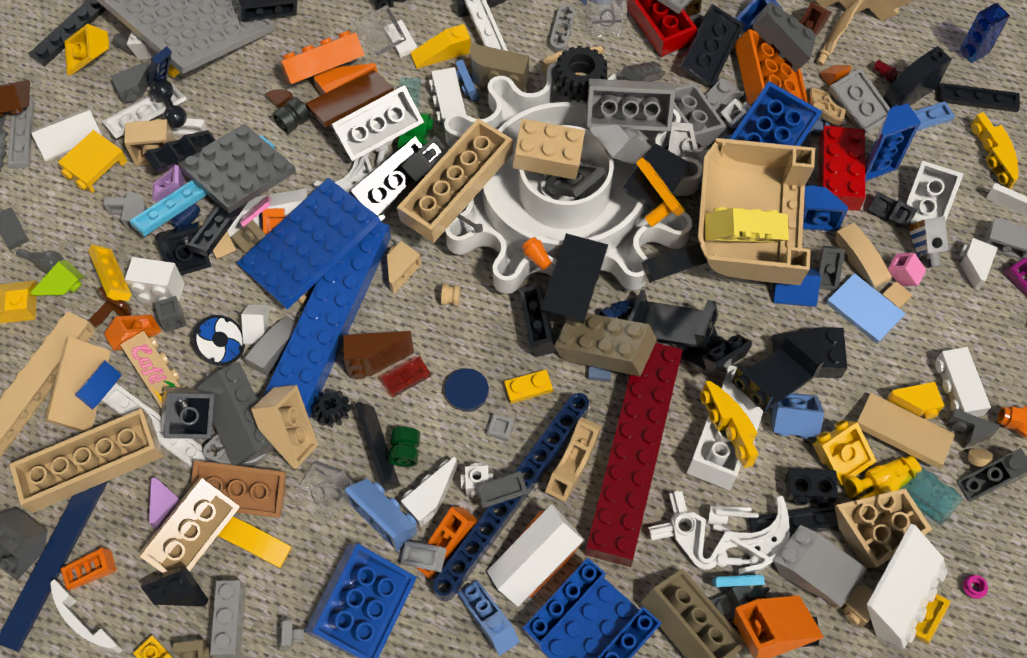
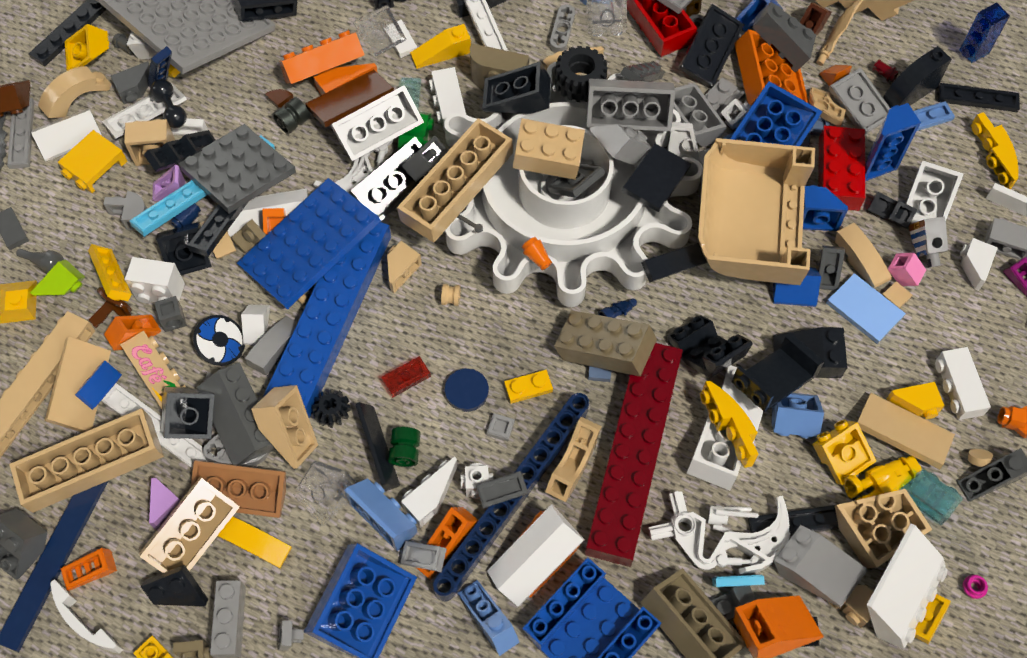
(67, 87): none -> tan arch
(256, 210): bright pink piece -> none
(375, 351): reddish brown slope -> none
(463, 75): medium blue plate -> none
(518, 90): none -> black slope
(537, 323): black brick -> none
(574, 278): black tile -> none
(670, 202): light orange piece -> none
(676, 323): black panel -> none
(746, 225): light yellow wedge -> none
(760, 595): black hand -> none
(810, 480): black brick -> none
(976, 427): dark grey slope -> none

